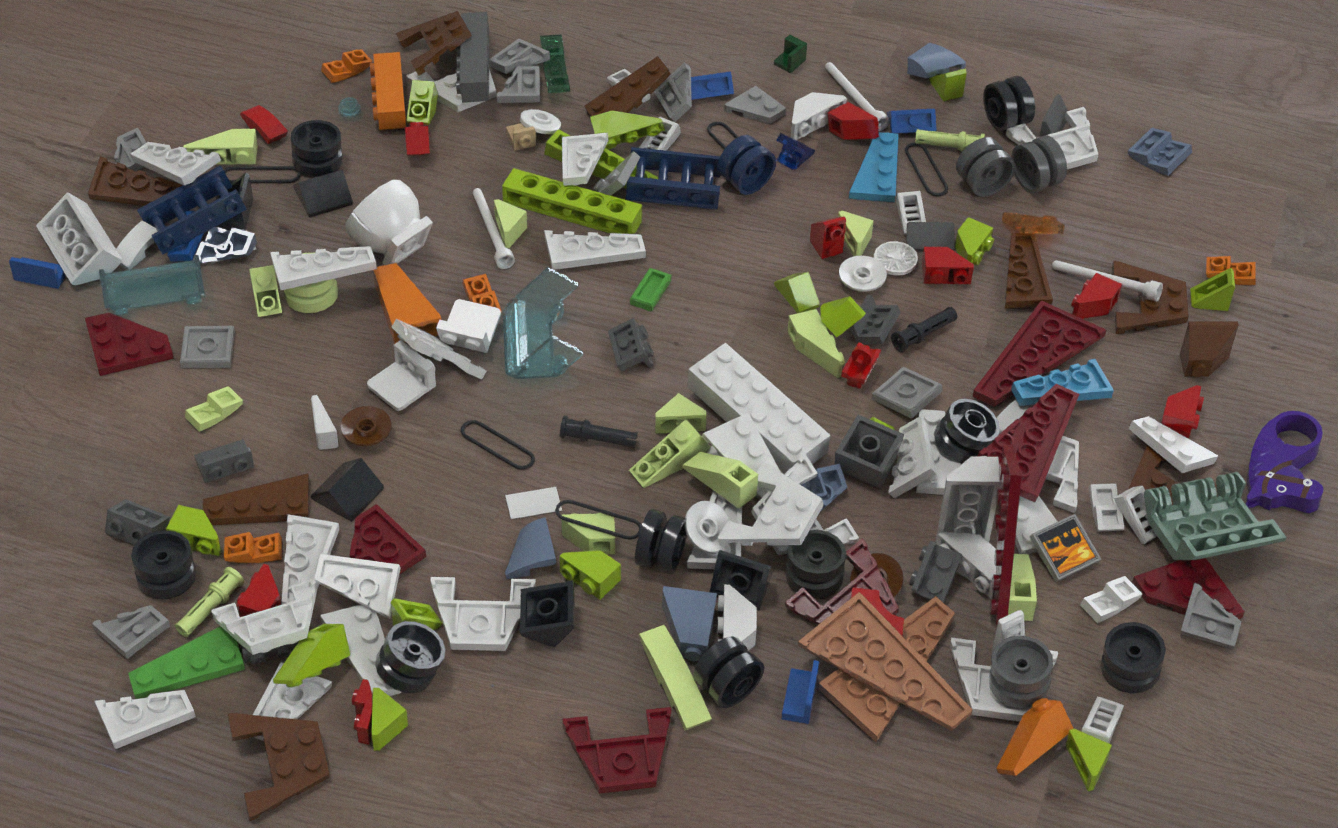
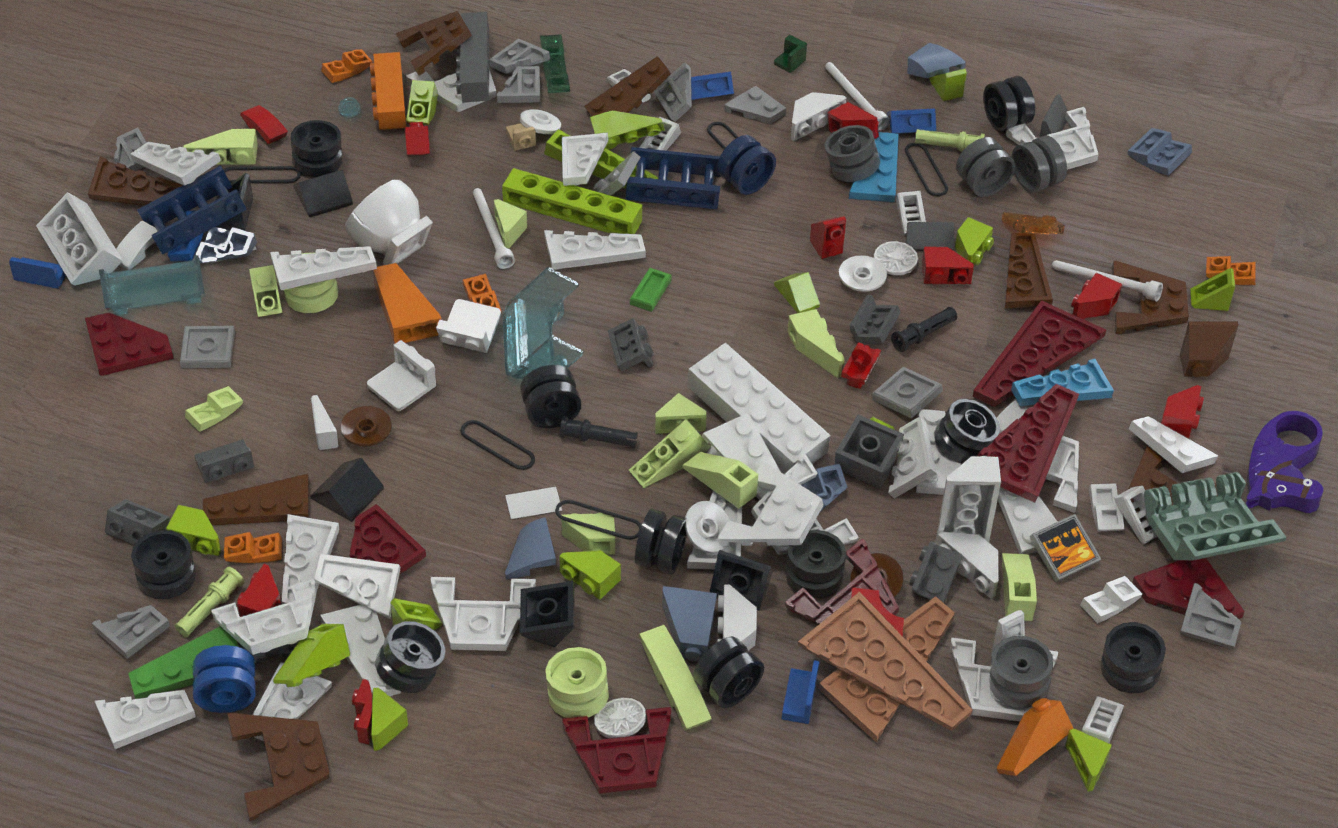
(224, 679): none -> blue wheel
(435, 348): white wing -> none
(550, 395): none -> black wheel
(577, 682): none -> yellowish green wheel
(620, 718): none -> white wheel
(793, 152): clear blue slope -> none
(840, 314): lime slope -> none
(852, 153): none -> dark grey wheel
(857, 232): yellowish green slope -> none
(1006, 525): dark red wing -> none

